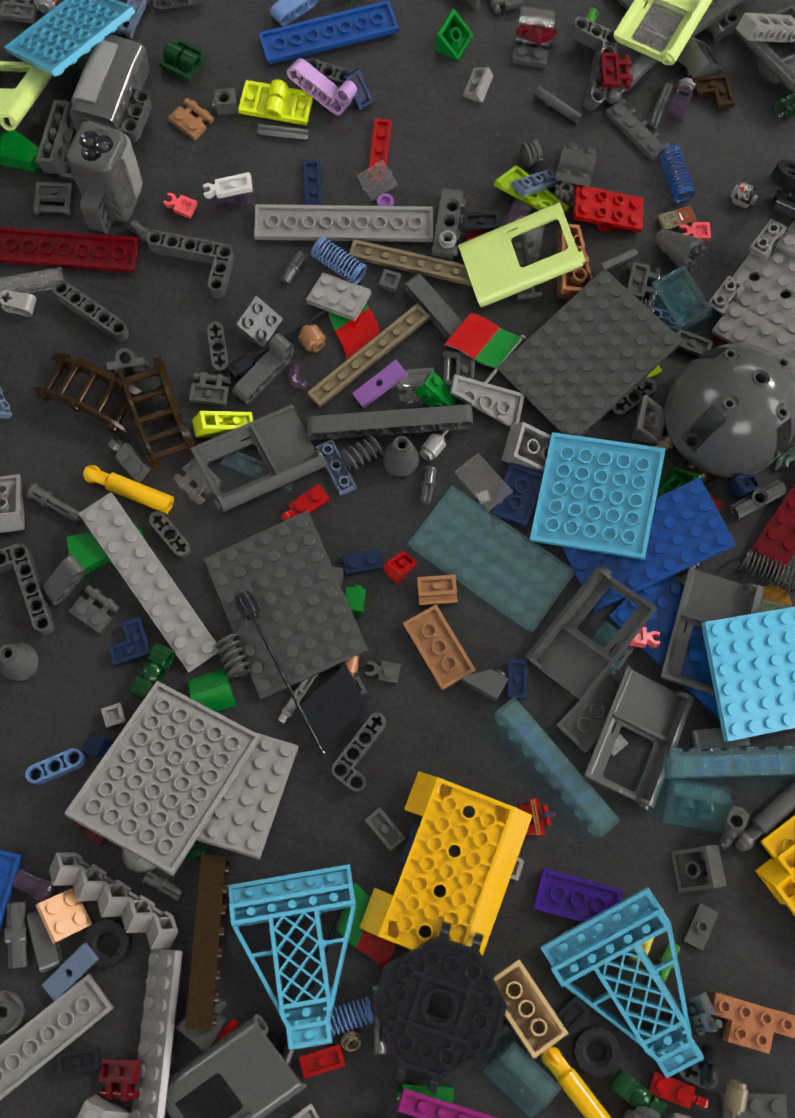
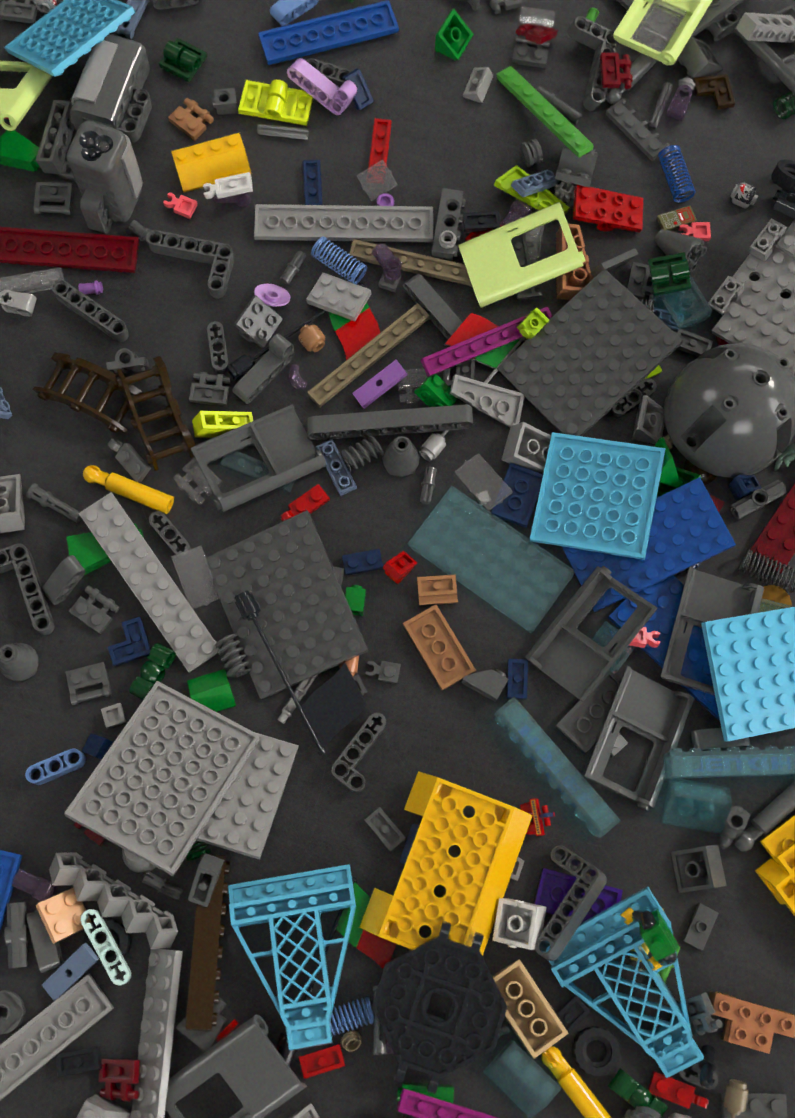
(87, 677): none -> dark grey plate
(91, 288): none -> medium lavender pin
(109, 944): none -> light aqua beam
(195, 577): none -> clear piece
(205, 880): none -> dark grey slope
(210, 161): none -> yellow slope
(272, 294): none -> lavender dish
(387, 261): none -> clear purple piece
(475, 346): none -> magenta plate
(518, 923): none -> white brick
(532, 323): none -> lime brick
(545, 111): none -> bright green plate
(570, 902): none -> dark grey beam
(655, 935): none -> green torso
(669, 274): none -> dark green plate
(669, 473): none -> green slope

